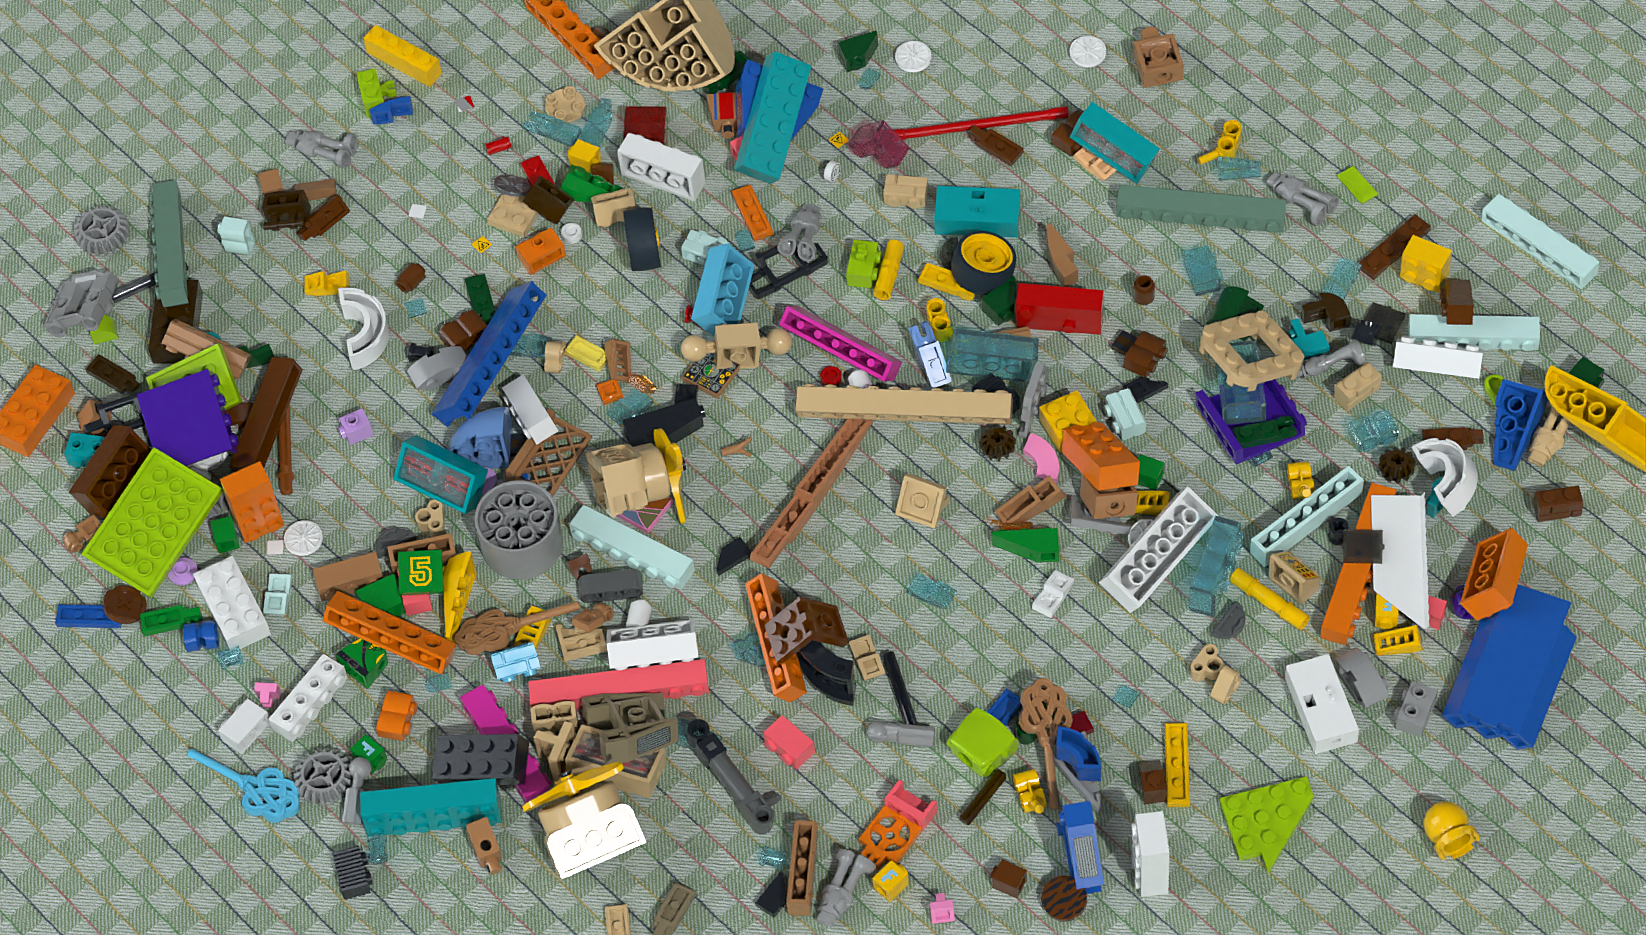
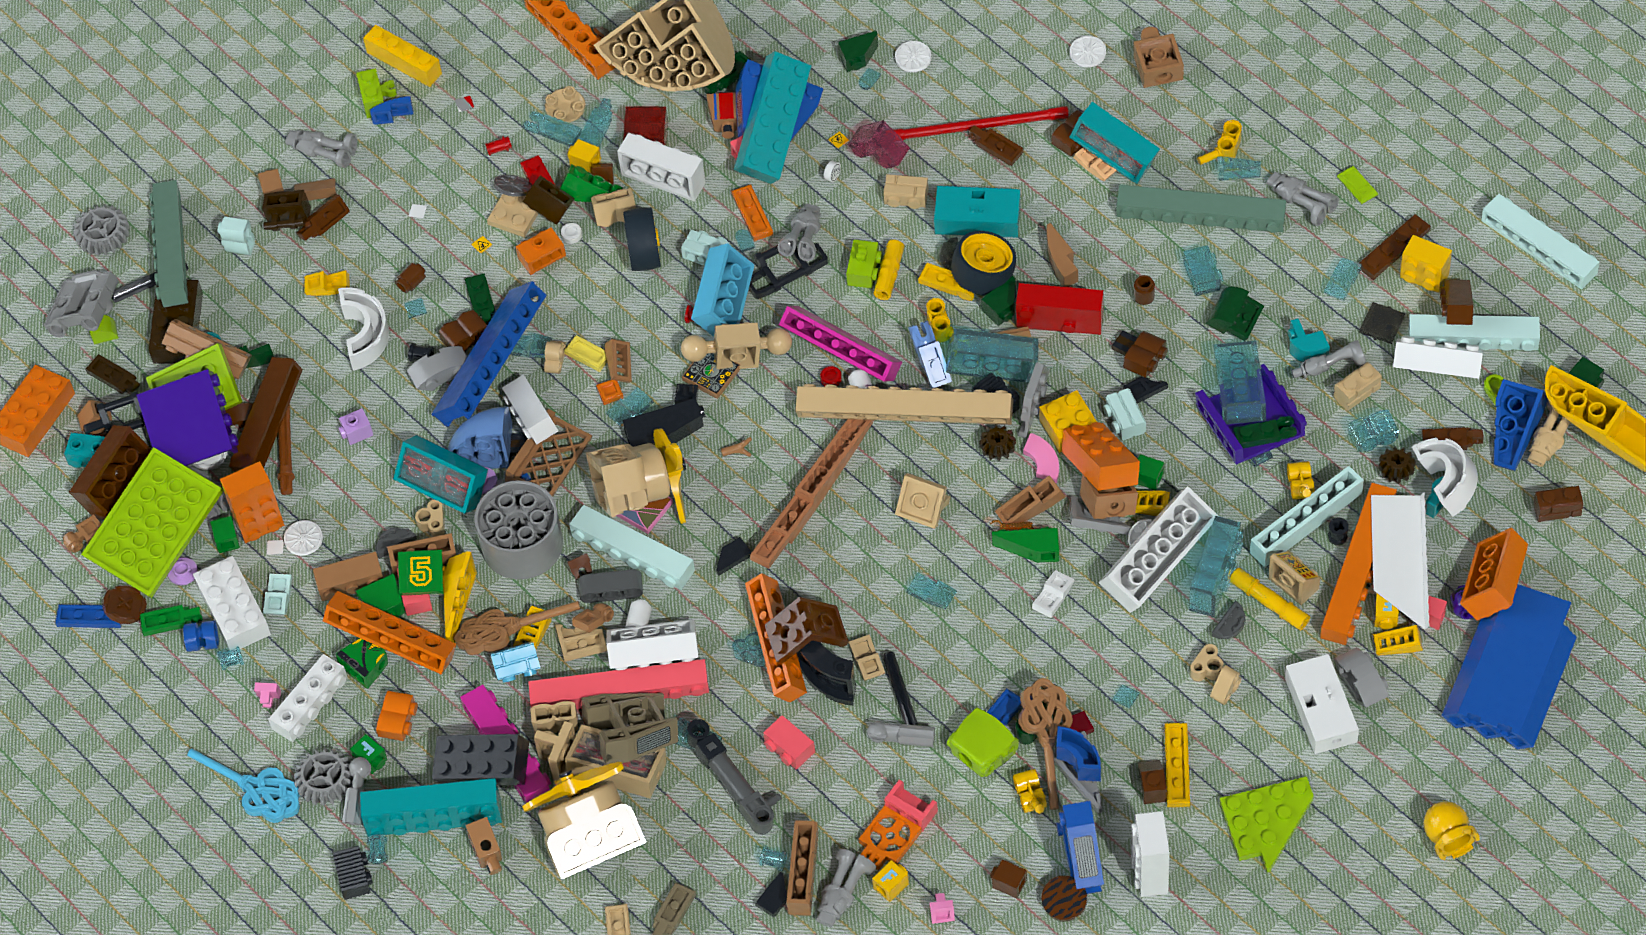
(244, 726): white brick -> none
(438, 683): clear light blue piece -> none
(642, 384): clear orange tile -> none
(983, 797): dark brown axle -> none
(1258, 325): tan plate -> none
(1330, 308): dark brown brick -> none
(1363, 546): clear smoke piece -> none
(1367, 332): black brick -> none
(1416, 709): light grey brick -> none

